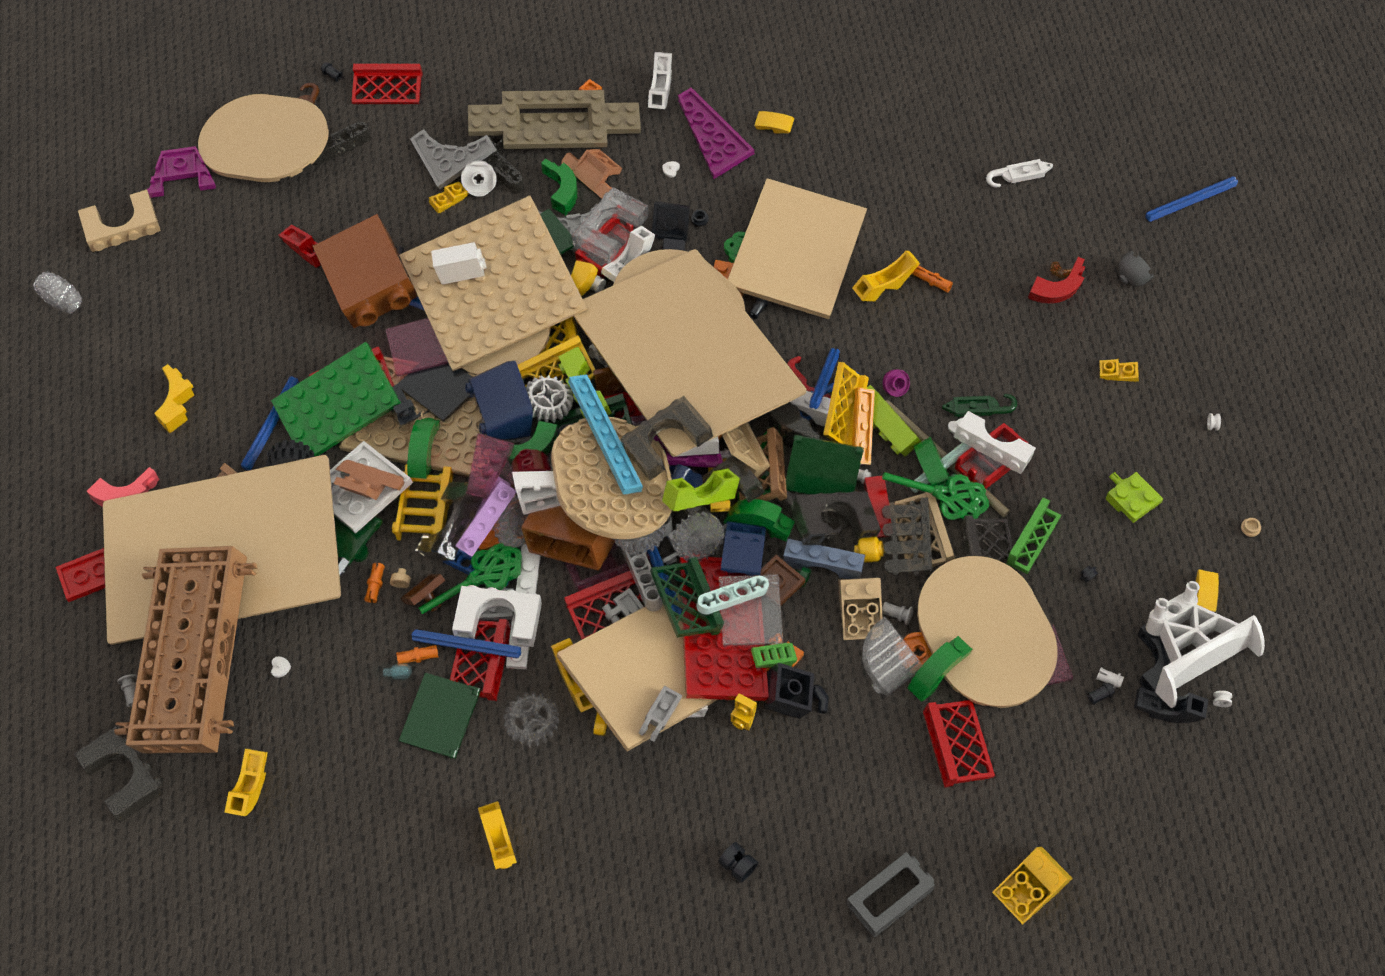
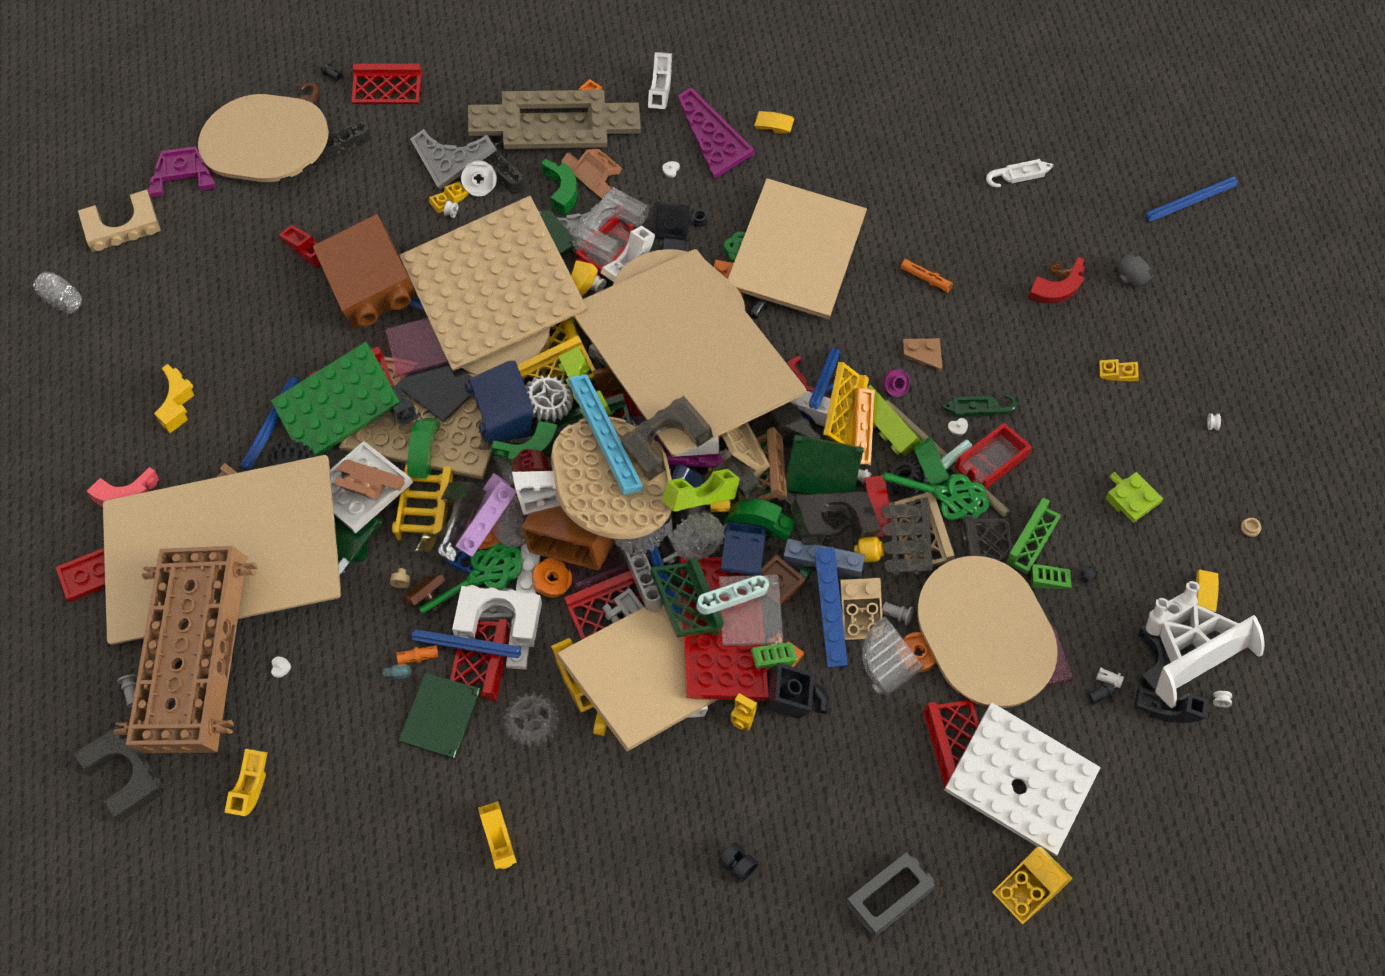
(374, 582): orange pin -> none
(450, 209): none -> white bush
(458, 263): white brick -> none
(487, 464): clear pink wing -> none
(558, 570): none -> orange plate
(661, 711): light grey hinge -> none
(831, 607): none -> blue plate
(892, 277): yellow arch -> none
(903, 469): none -> black tyre
(924, 352): none -> medium nougat wing
(937, 666): green arch -> none
(1011, 454): white arch -> none
(1011, 750): none -> white plate
(1036, 582): none -> bright green slope

